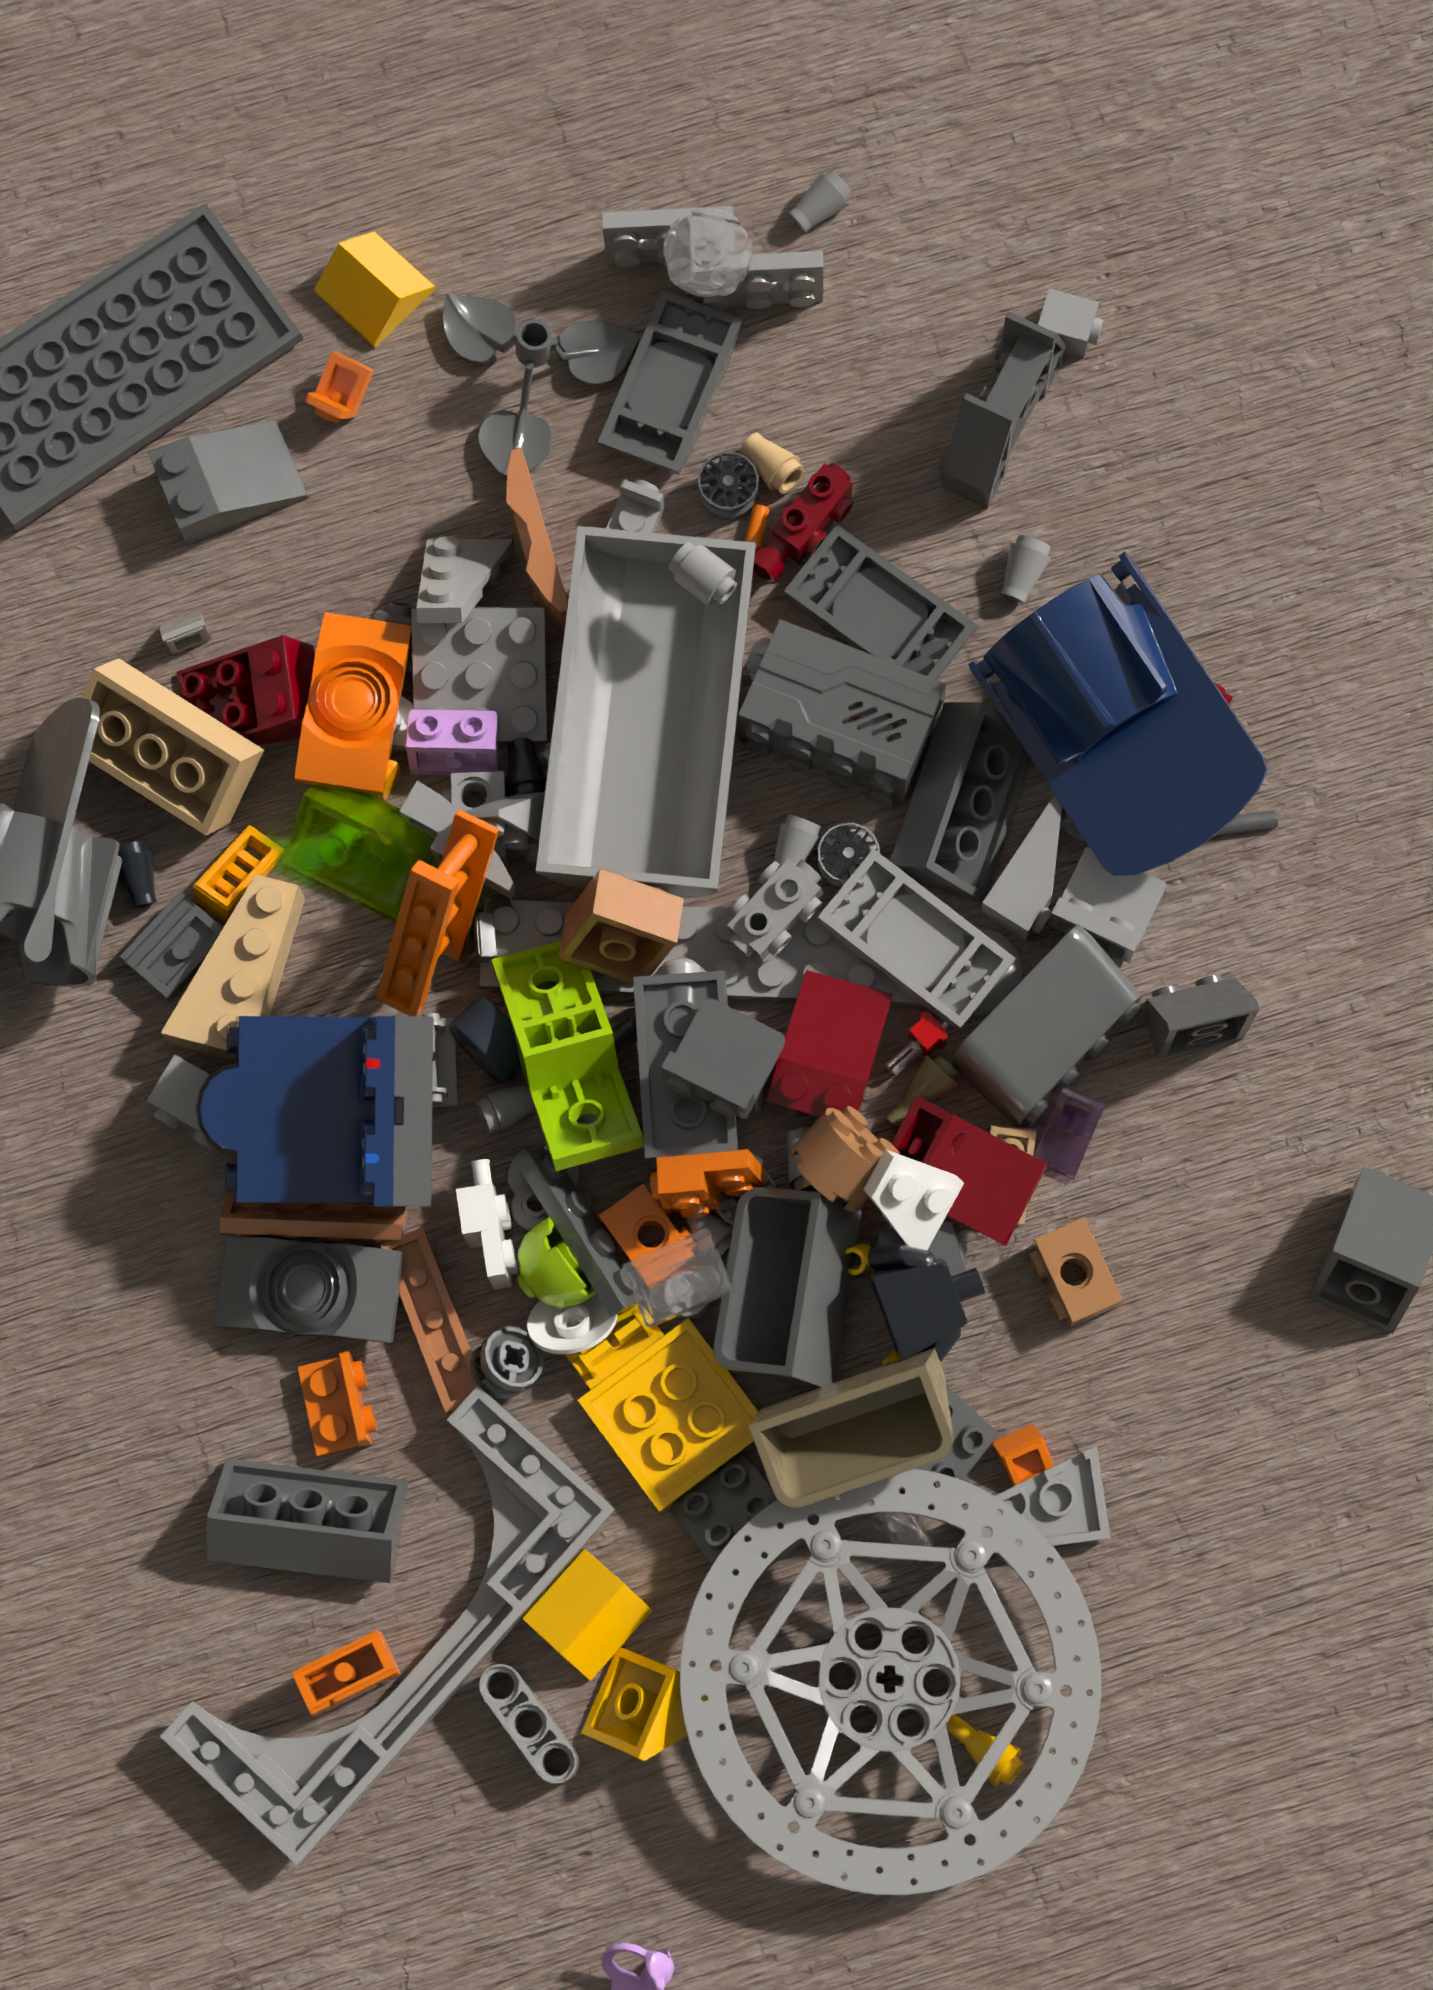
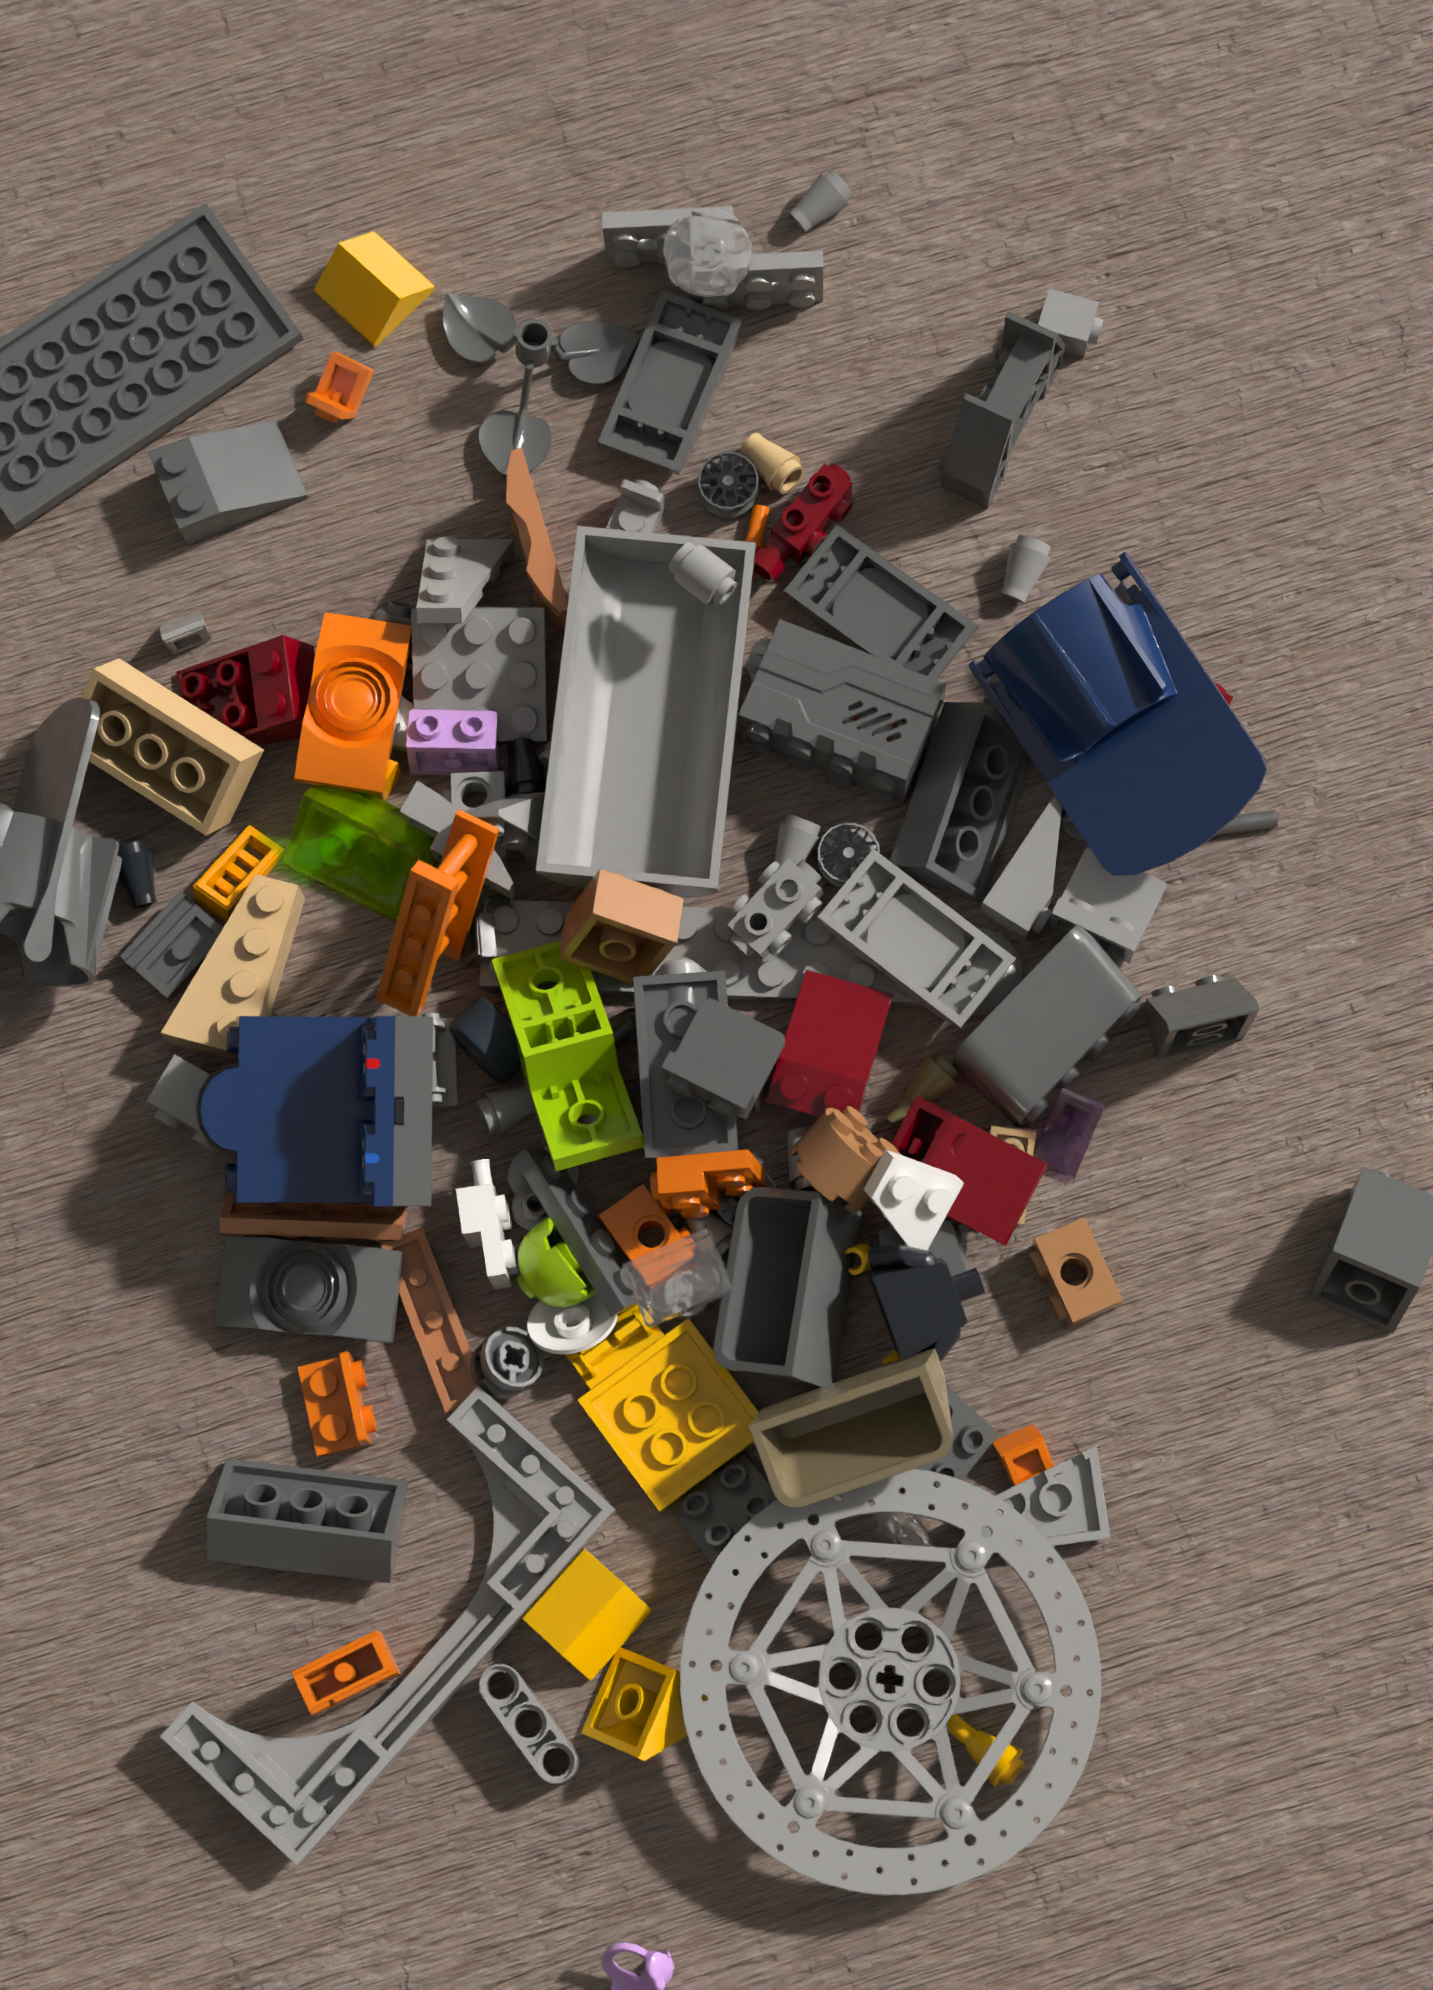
(923, 1039): red piece -> none

